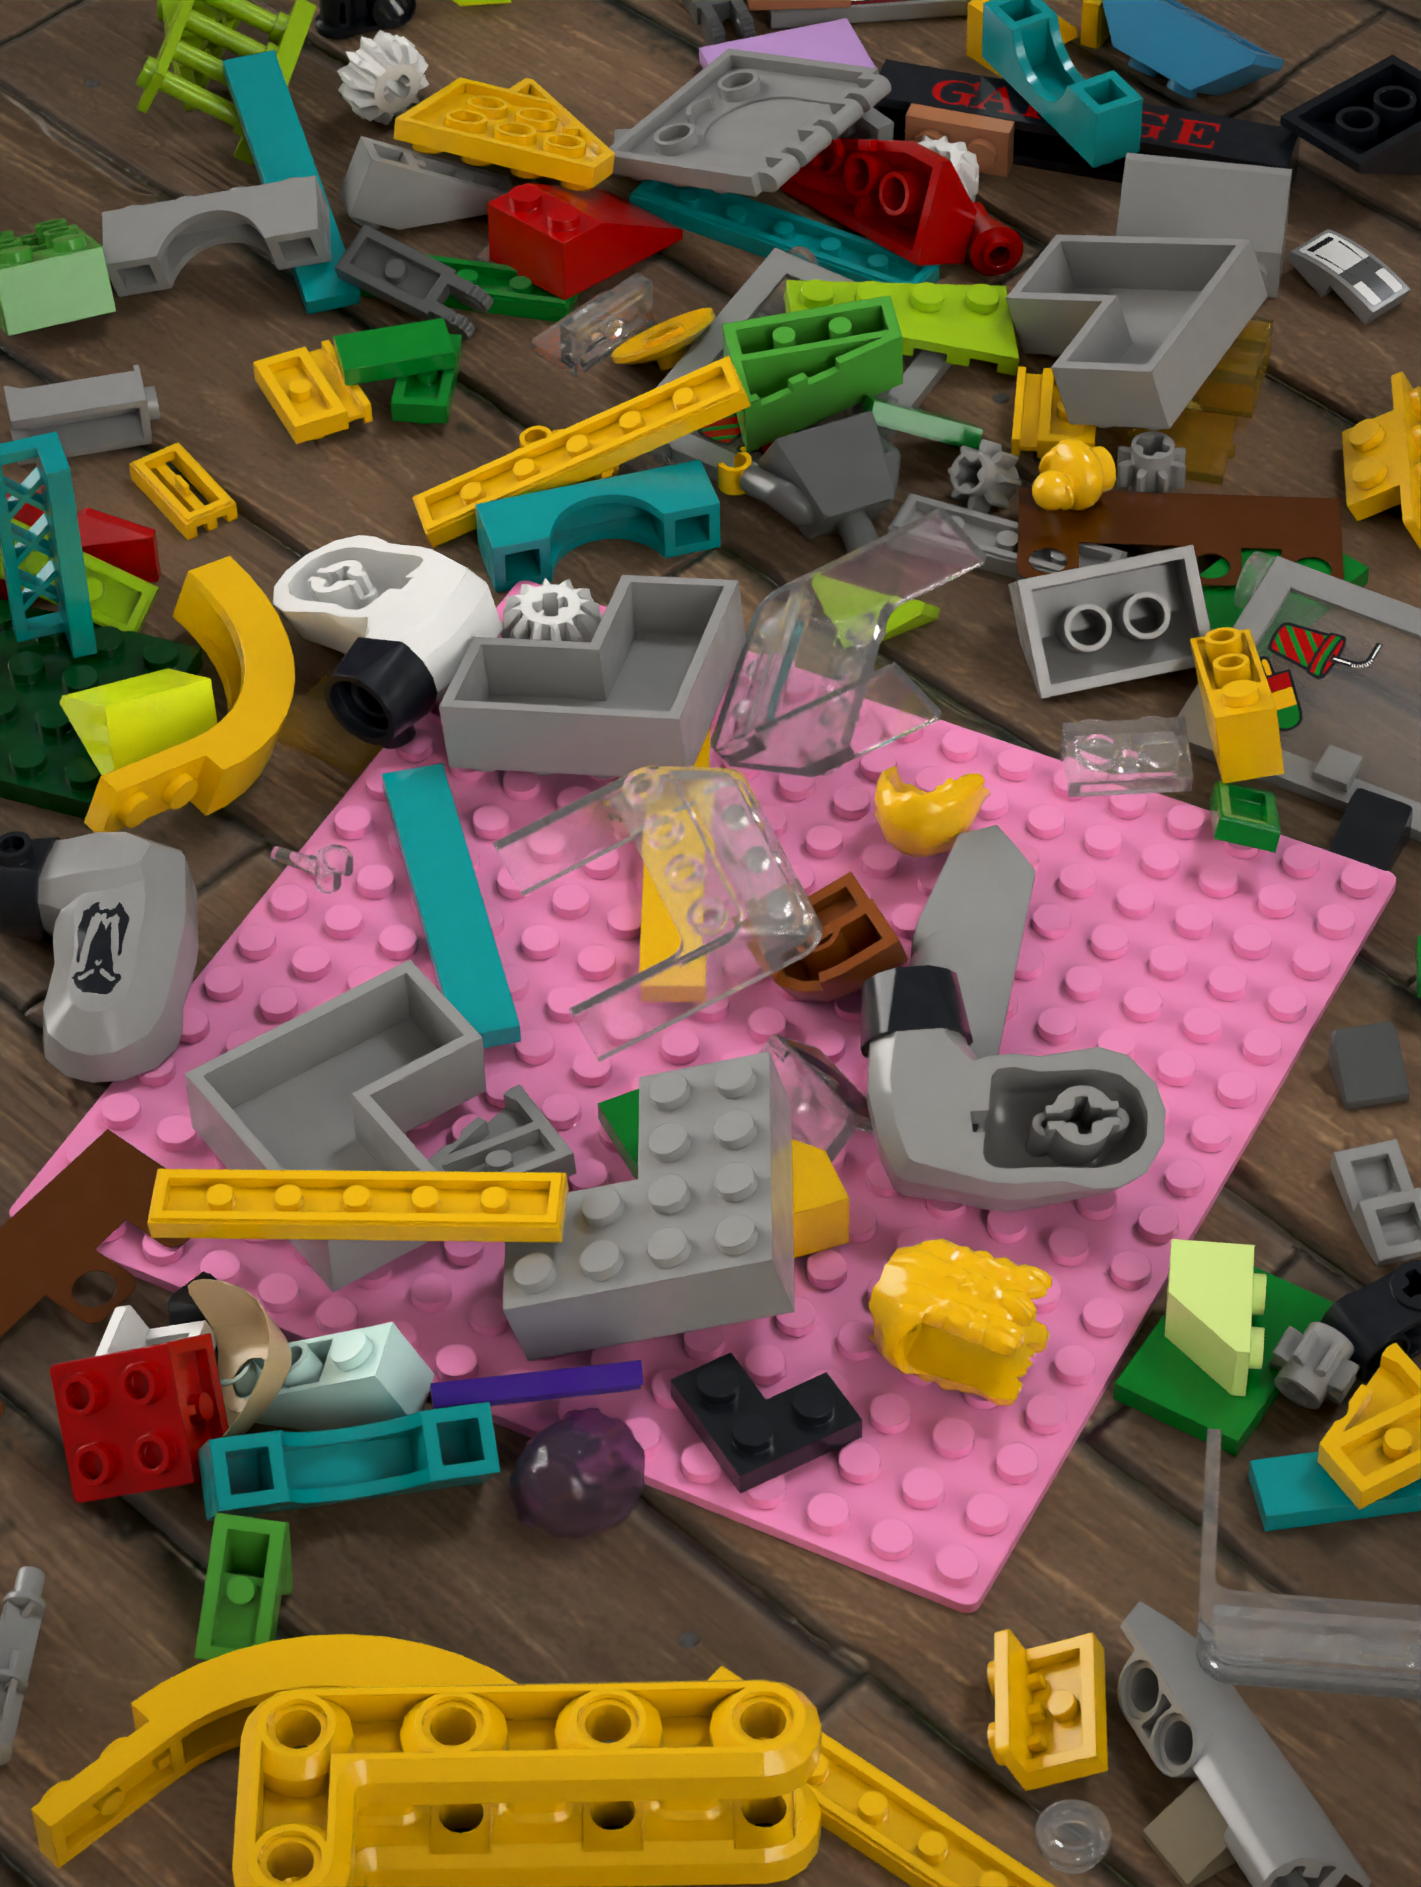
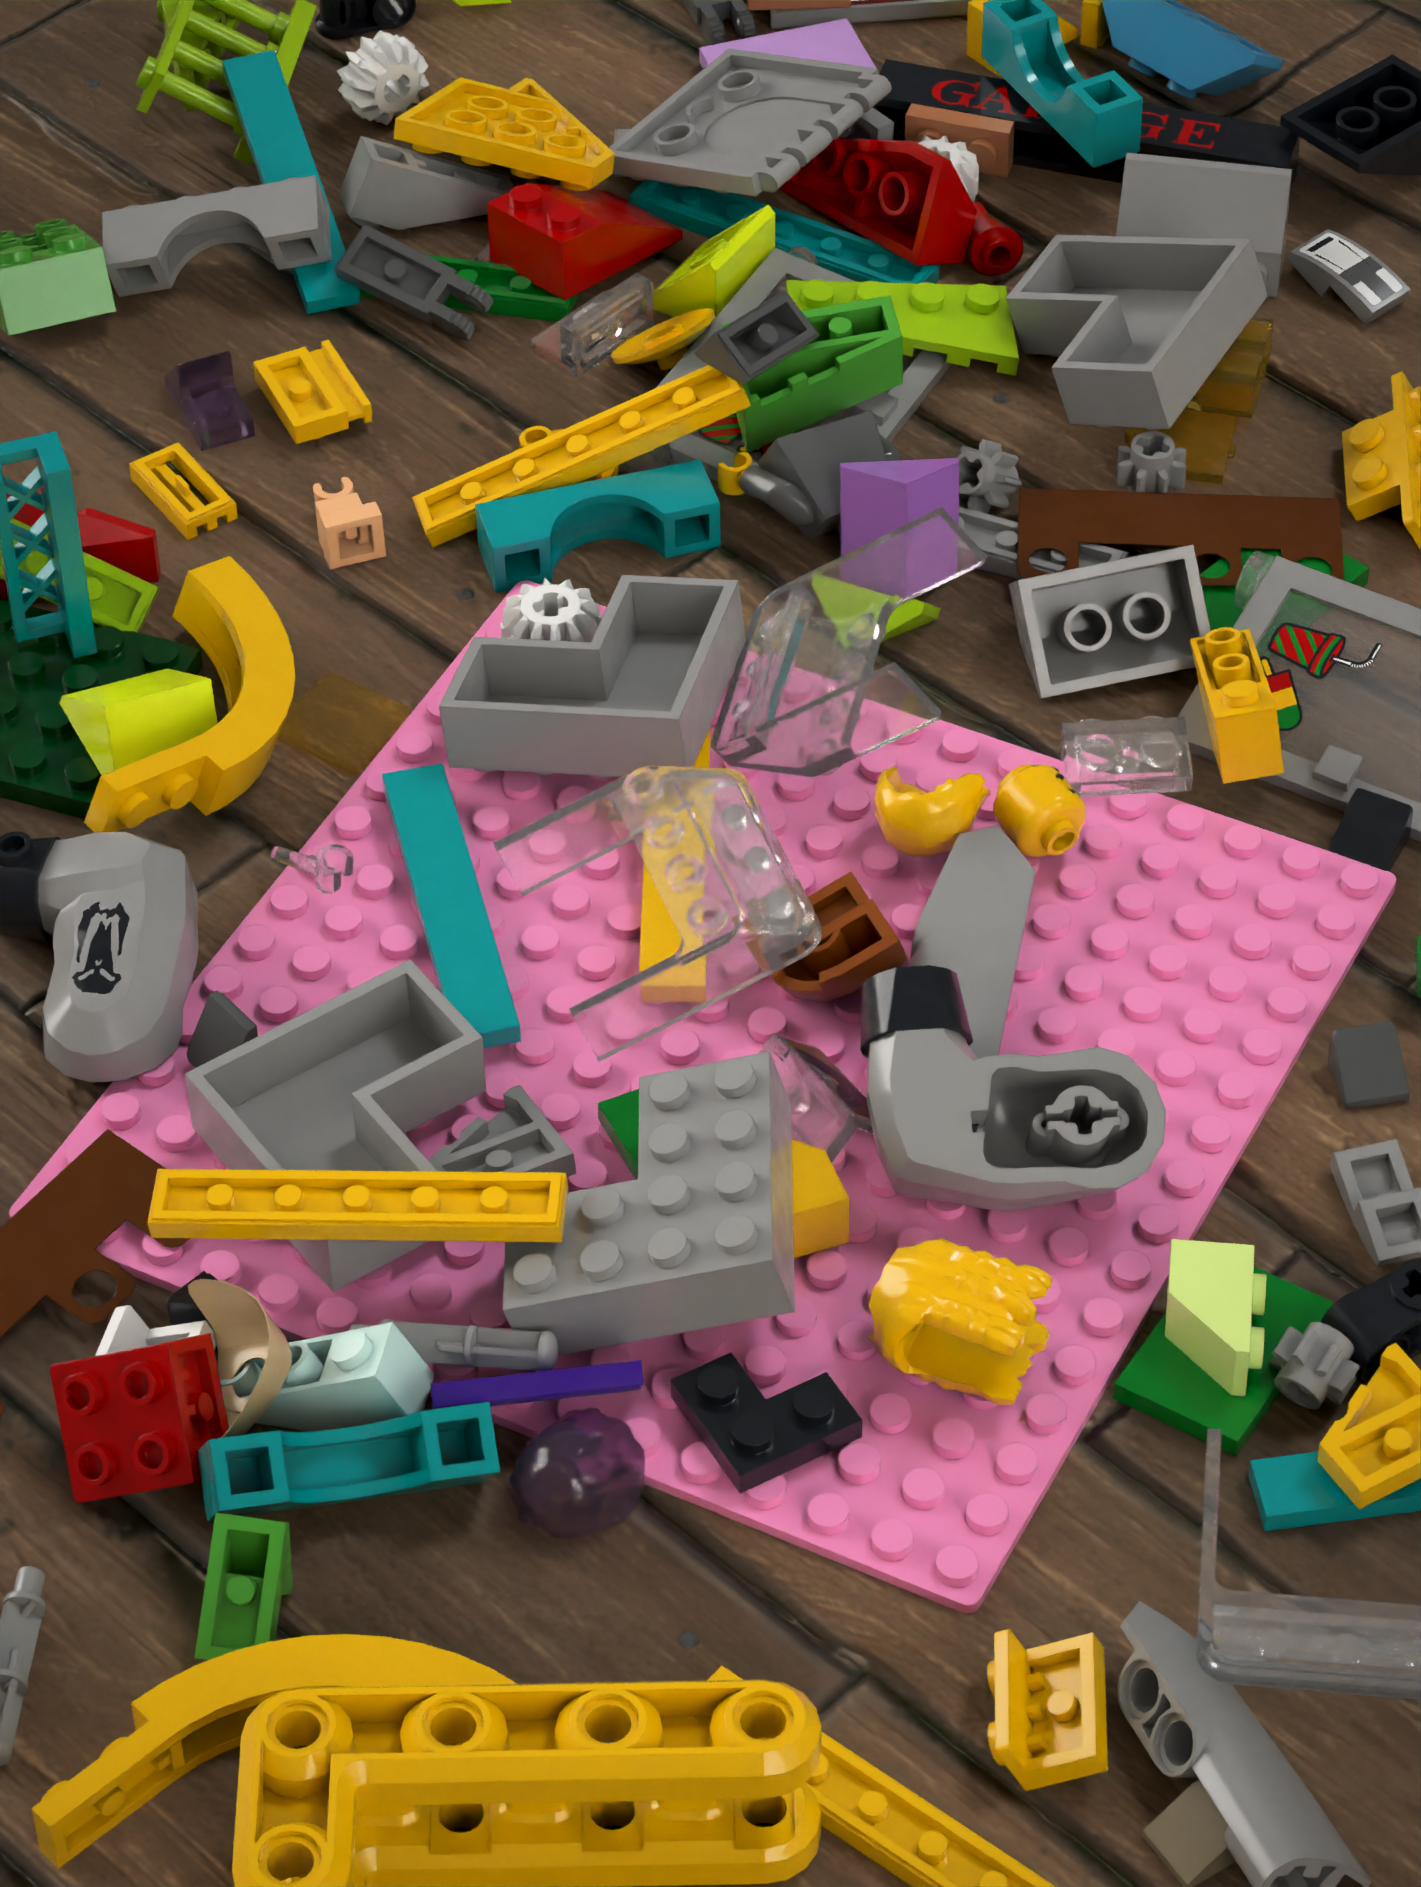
(86, 413): light grey window -> none
(210, 401): none -> clear purple slope
(219, 1030): none -> dark grey slope
(348, 528): none -> light nougat piece
(394, 351): green tile -> none
(398, 620): white piece -> none
(428, 395): green plate -> none
(479, 1345): none -> light grey piece
(718, 267): none -> neon yellow slope
(758, 339): none -> dark grey slope
(891, 494): none -> medium lavender slope
(922, 422): tile -> none
(1039, 810): none -> yellow head
(1041, 416): yellow plate -> none
(1073, 476): yellow animal -> none
(1073, 1835): clear plate -> none
(1245, 816): green tile -> none

